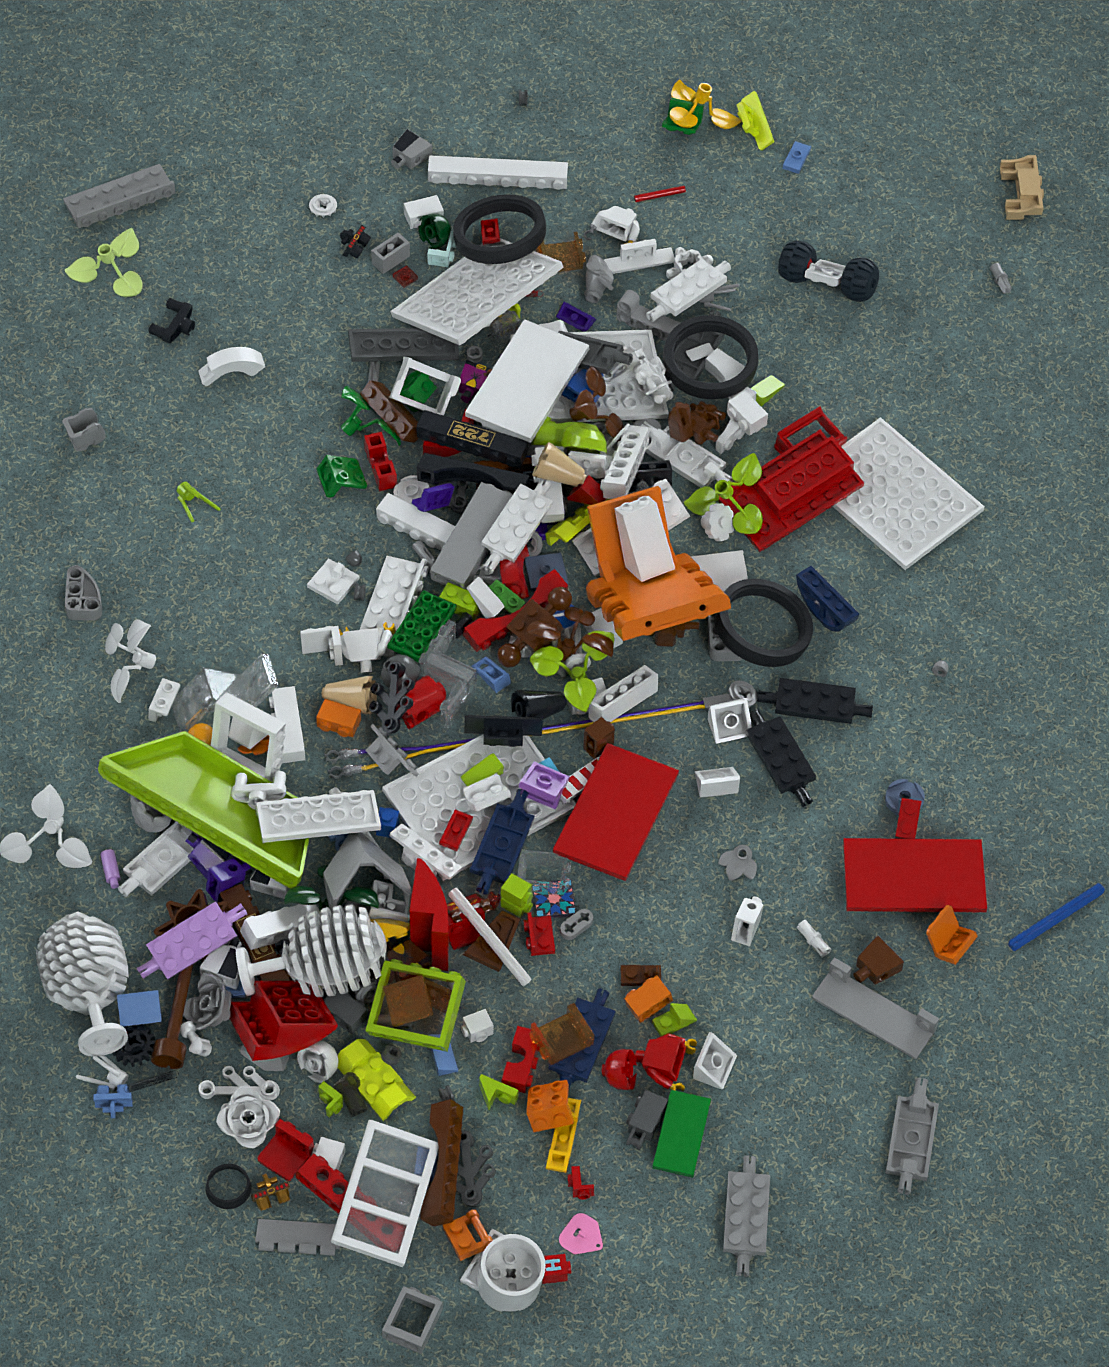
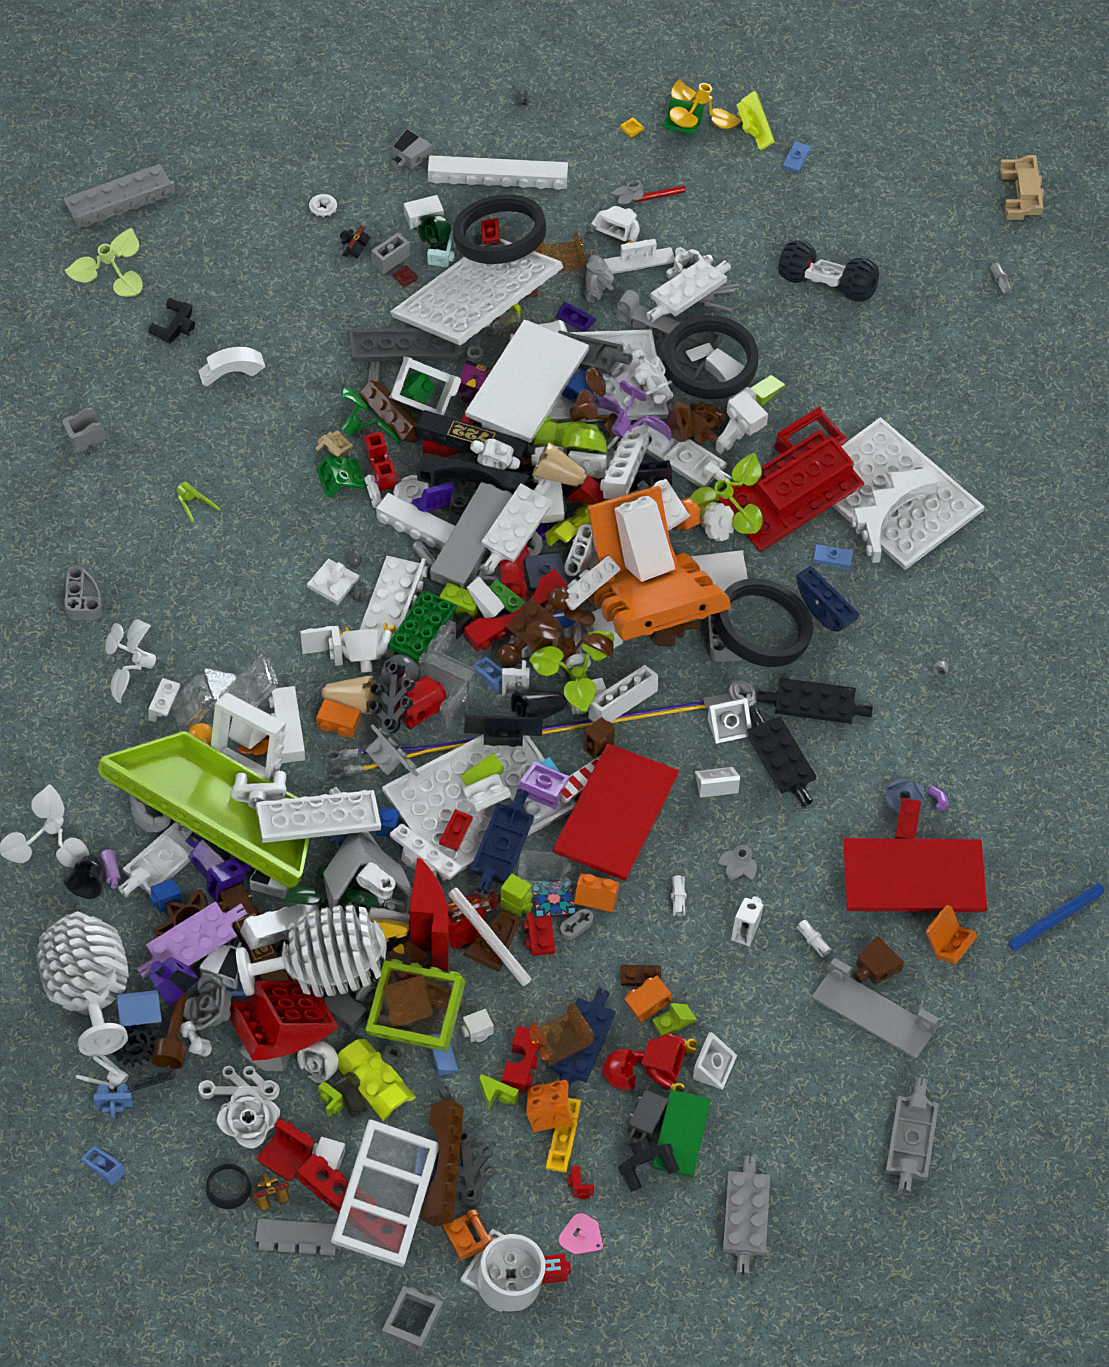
(79, 880): none -> black helmet
(104, 1165): none -> medium blue slope
(164, 892): none -> blue brick
(172, 978): none -> dark purple torso
(336, 443): none -> tan bracket
(373, 490): none -> white axle
(376, 880): none -> white piece
(495, 454): none -> white piece
(515, 679): none -> white bracket
(575, 555): none -> white beam
(590, 582): none -> white bracket
(596, 892): none -> orange brick
(622, 423): none -> medium lavender plant
(631, 127): none -> yellow tile
(631, 192): none -> light grey plate
(642, 1154): none -> black connector
(678, 895): none -> white pin
(694, 512): none -> orange animal
(833, 556): none -> medium blue plate
(900, 489): none -> white arch
(940, 796): none -> medium lavender arm

